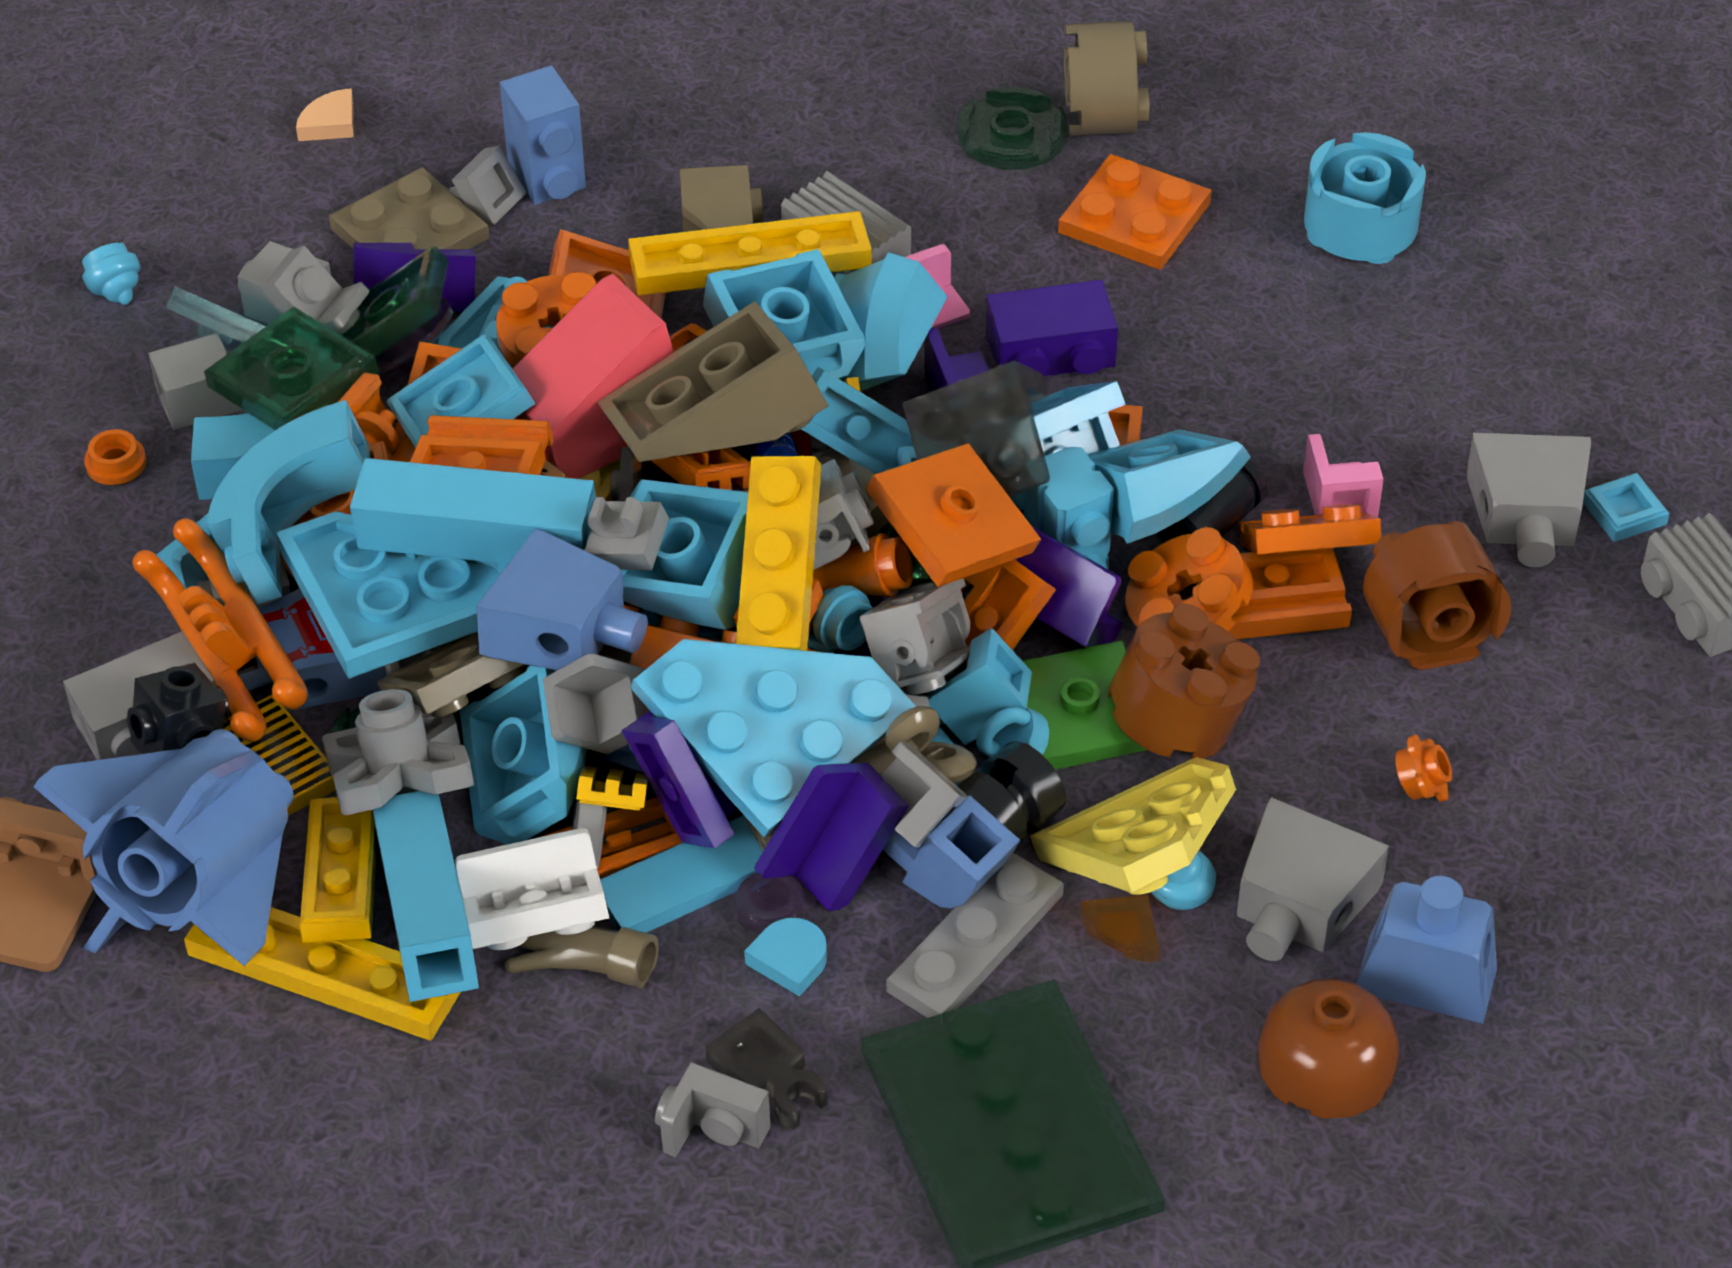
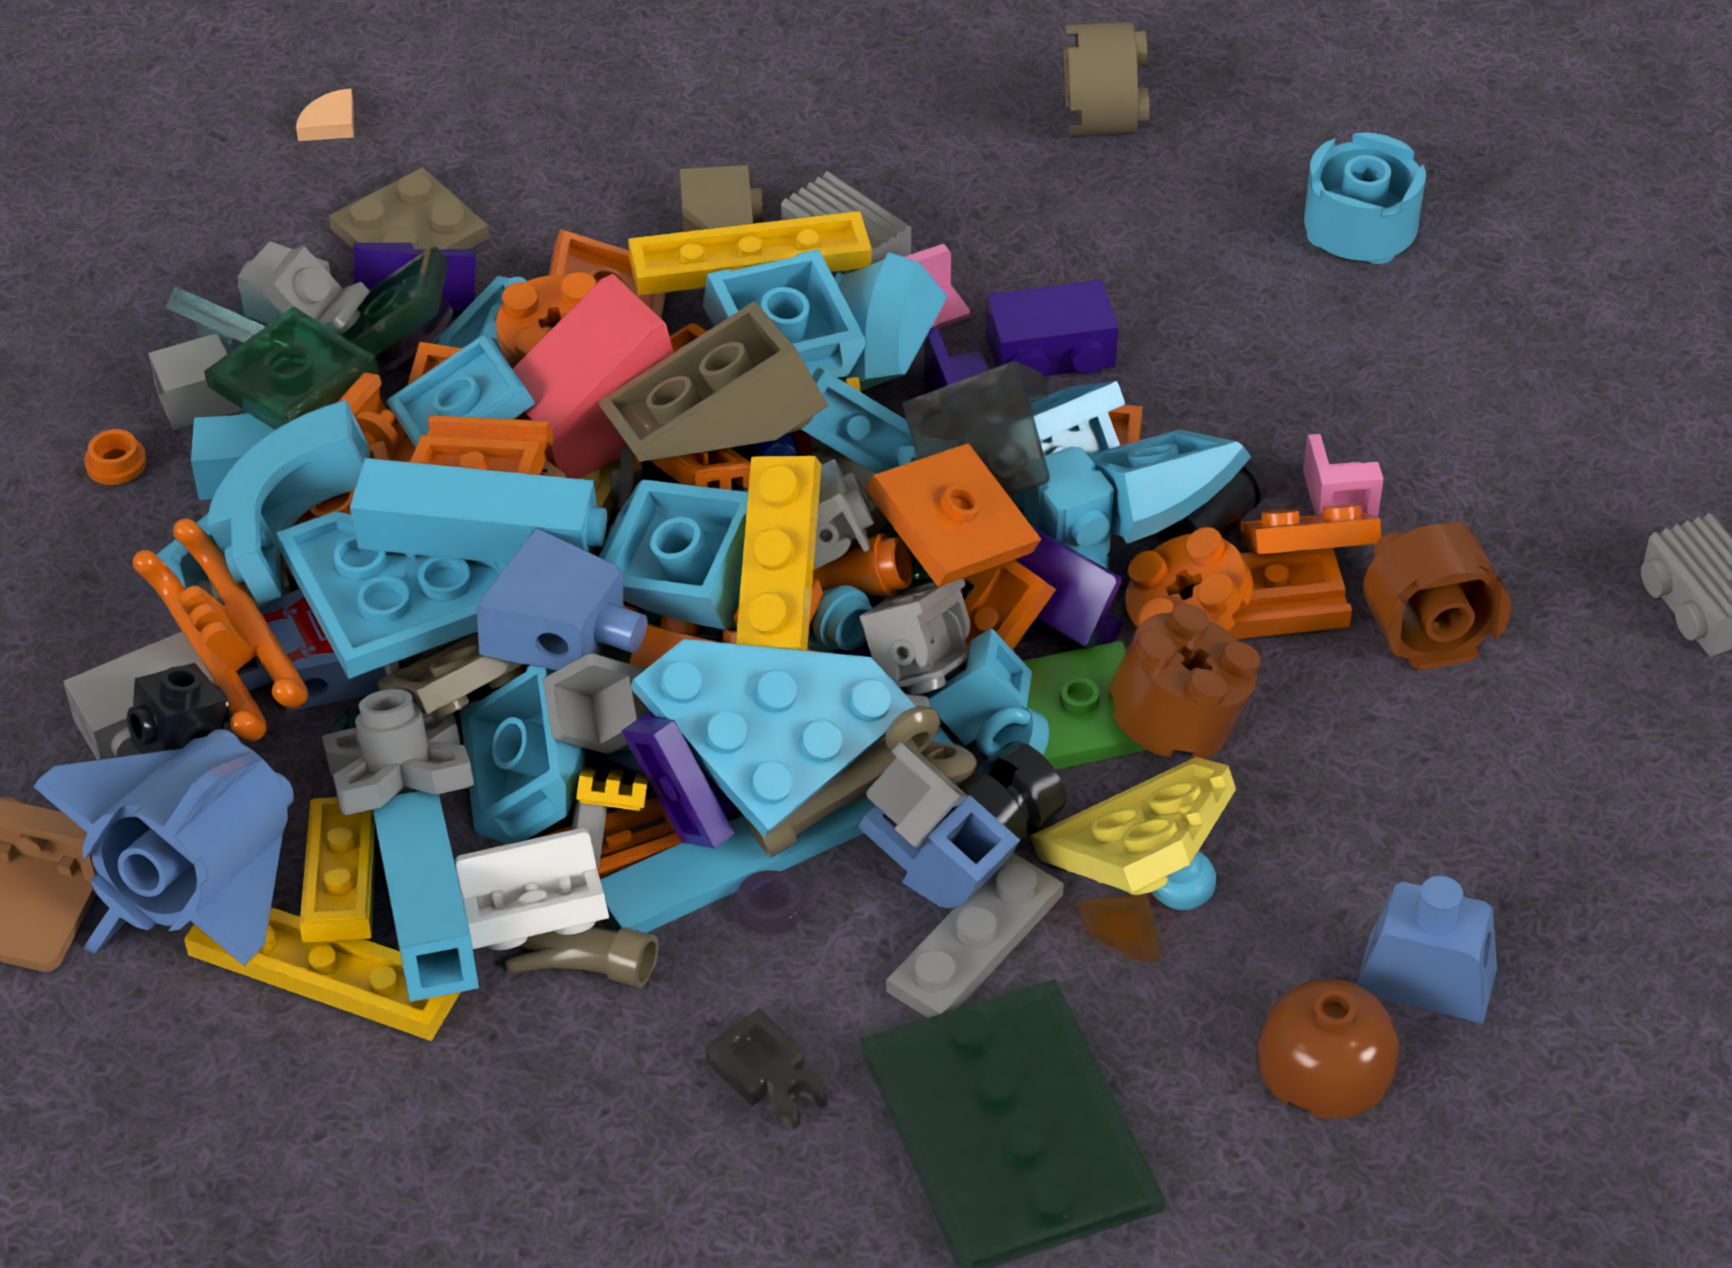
(111, 272): medium azure plate -> none
(291, 754): tile -> none
(488, 185): light grey tile -> none
(543, 134): medium blue brick -> none
(626, 532): light grey tile -> none
(718, 1104): light grey bracket -> none
(789, 953): medium azure tile -> none
(834, 831): dark purple panel -> none
(1011, 142): clear green tile -> none
(1135, 211): orange plate -> none
(1305, 880): light grey torso -> none
(1423, 769): orange plate -> none
(1529, 490): light grey torso -> none
(1625, 507): medium azure tile -> none

